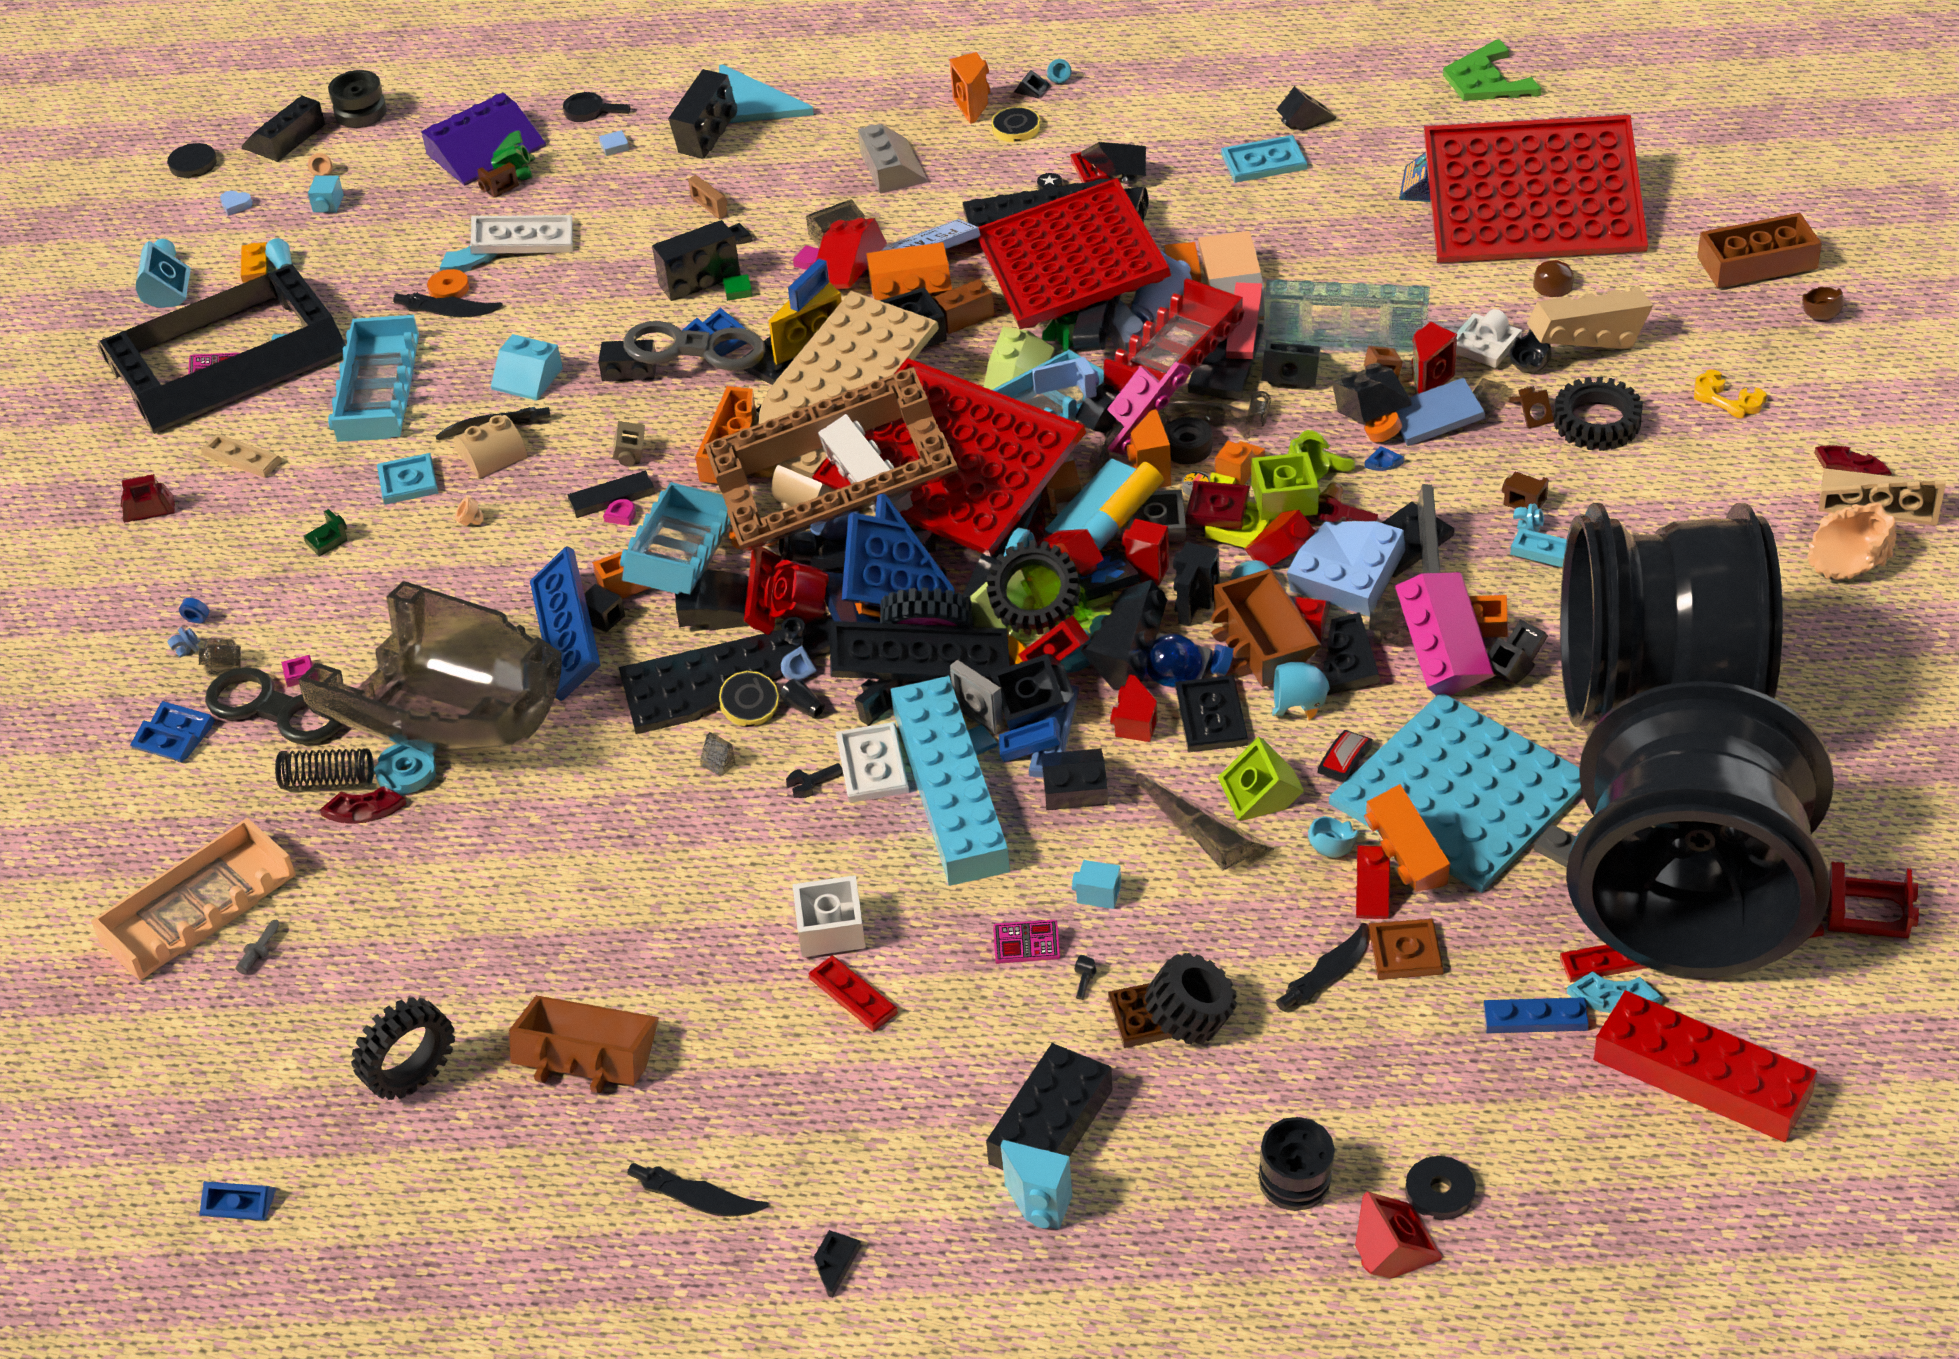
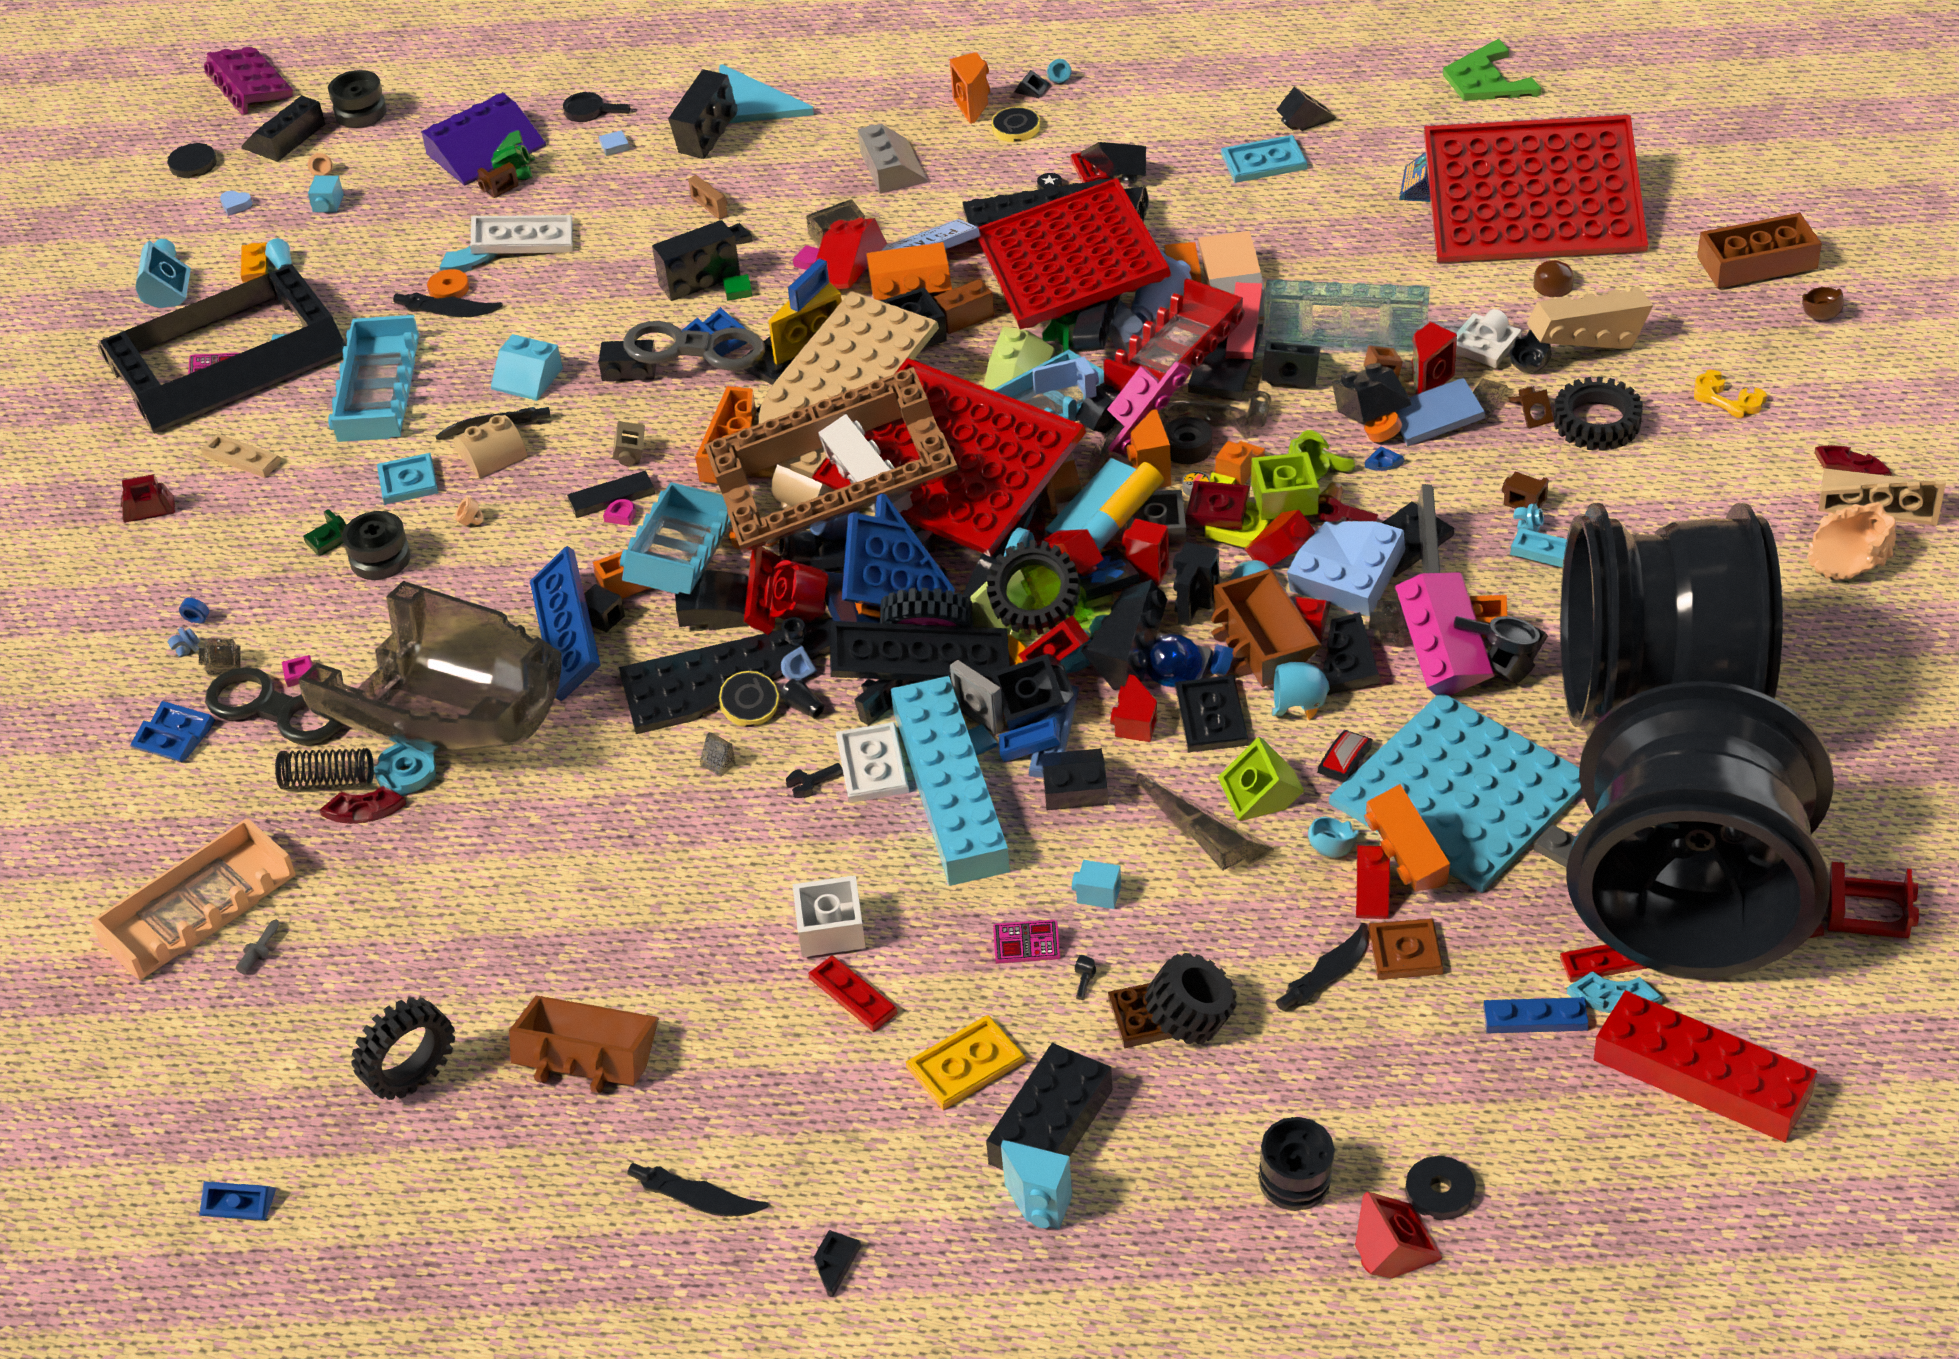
(245, 77): none -> magenta bracket
(376, 545): none -> pearl dark grey wheel
(965, 1062): none -> yellow tile
(1504, 632): none -> black piece

